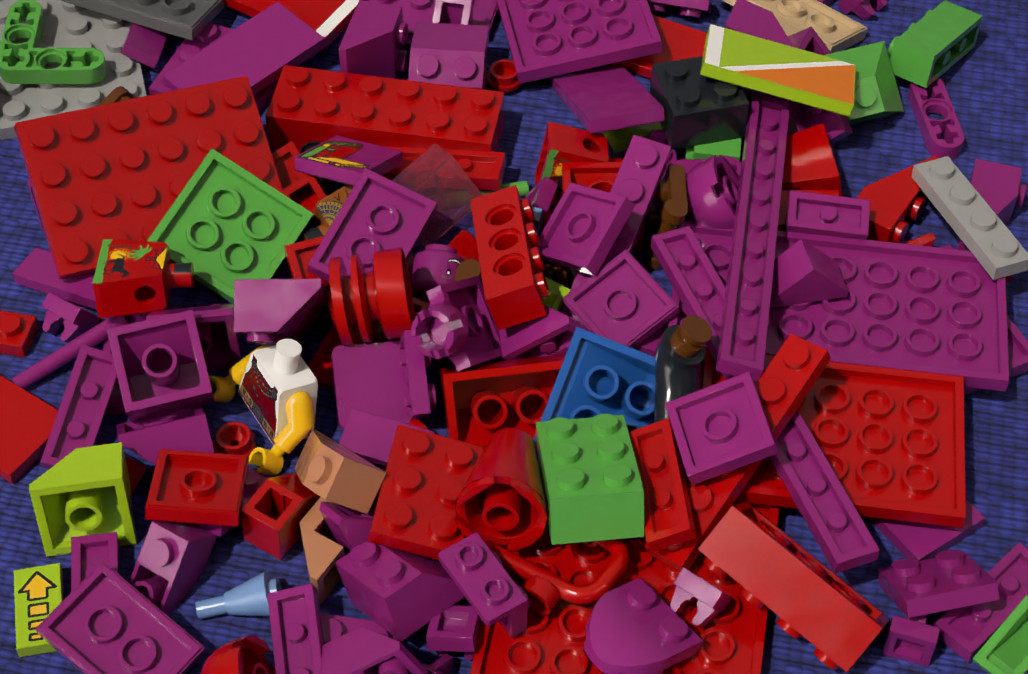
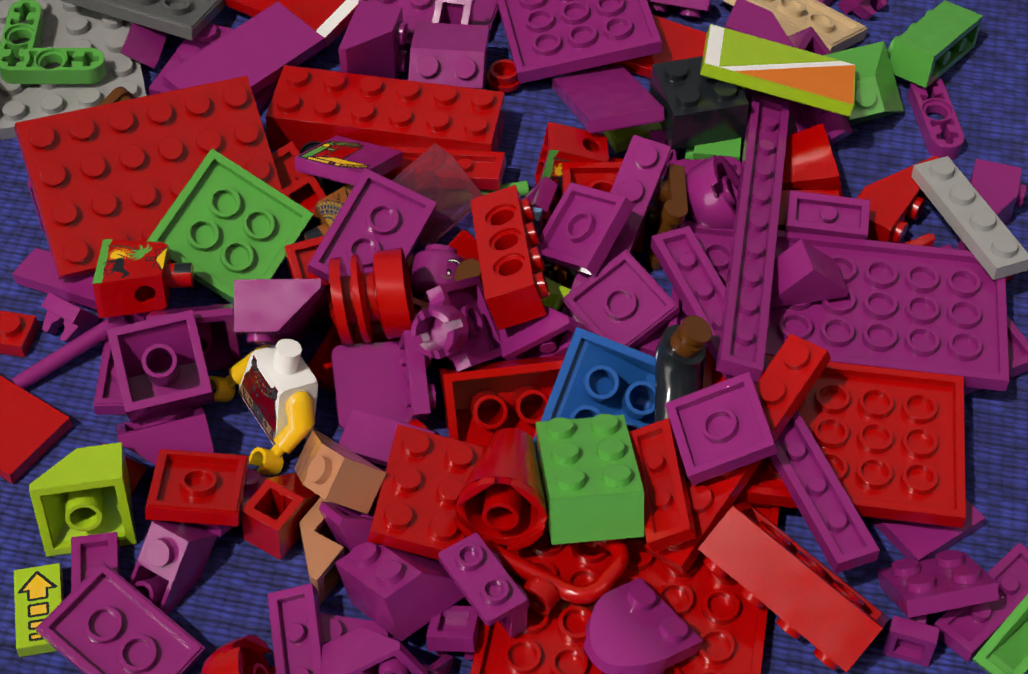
(81, 405): magenta plate -> none
(231, 434): red plate -> none
(244, 600): medium blue cone -> none
(692, 587): tile -> none

